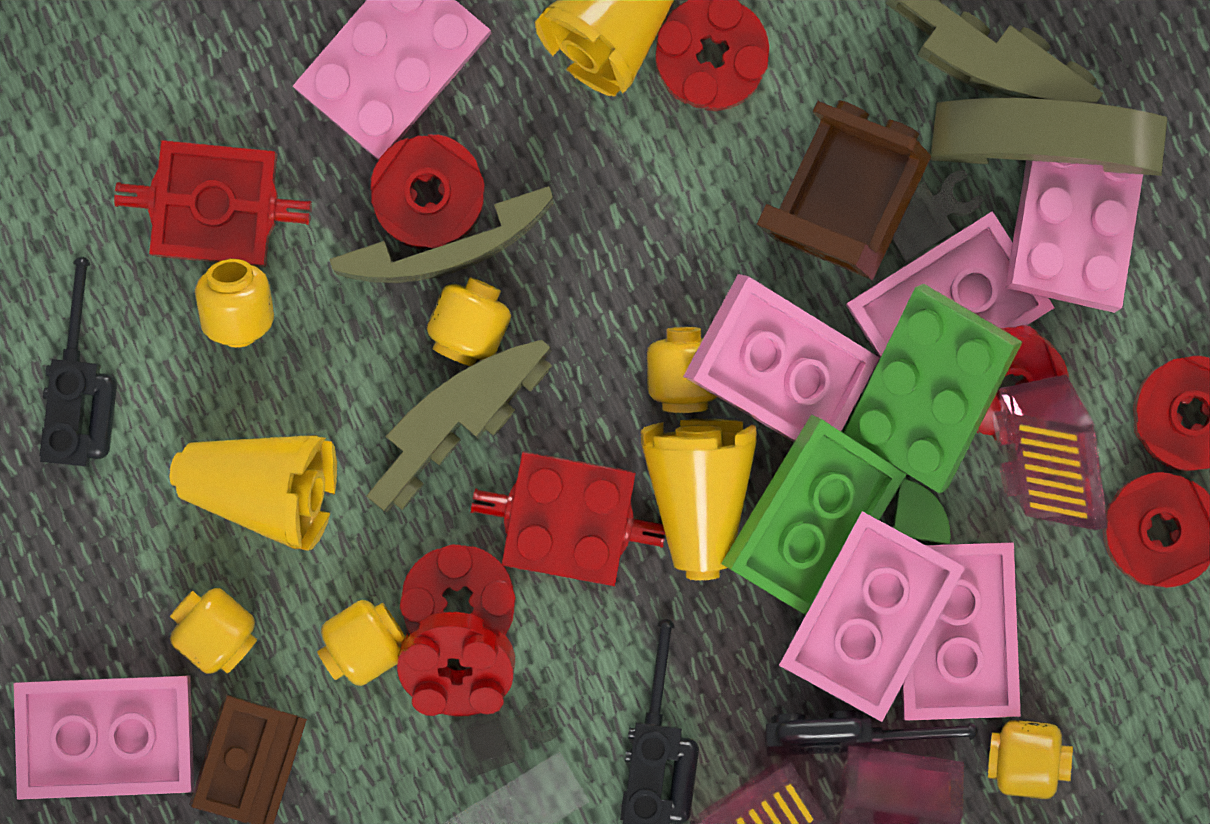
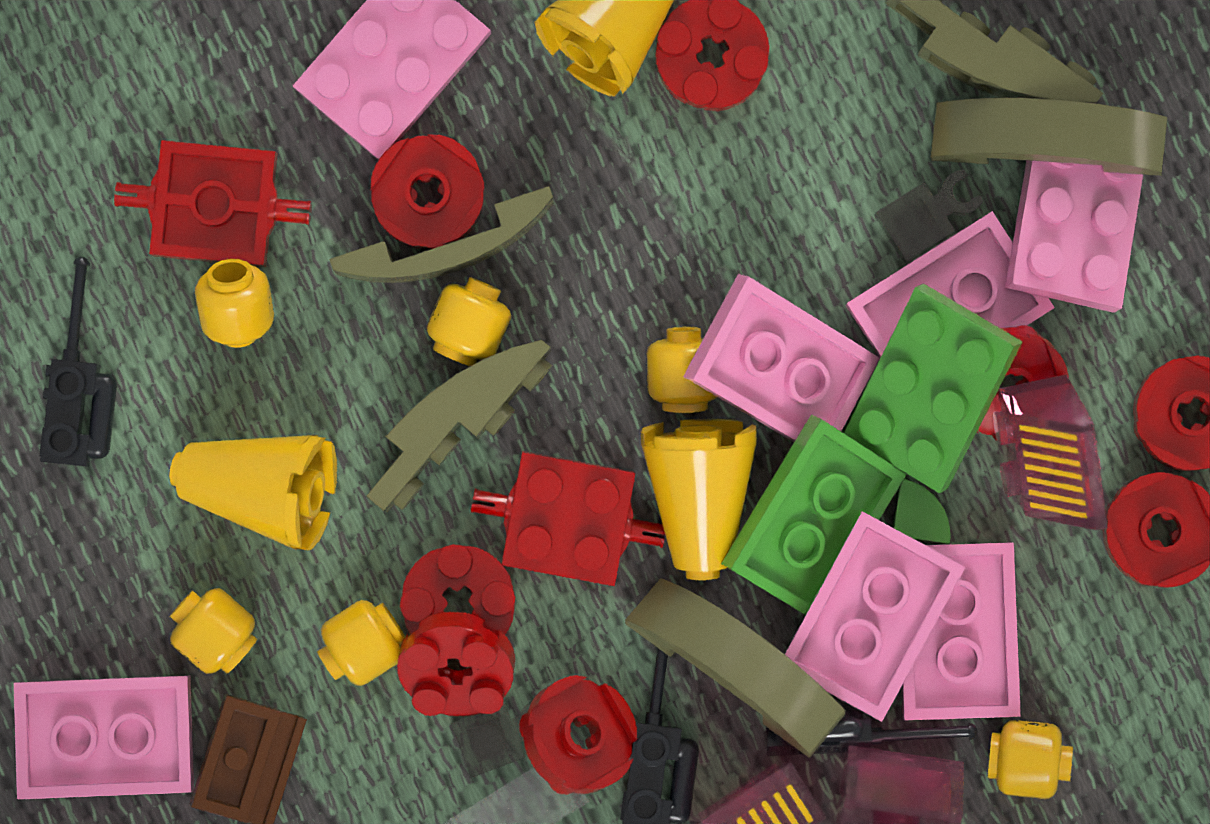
(550, 745): none -> red plate
(739, 661): none -> olive slope
(849, 189): reddish brown panel -> none

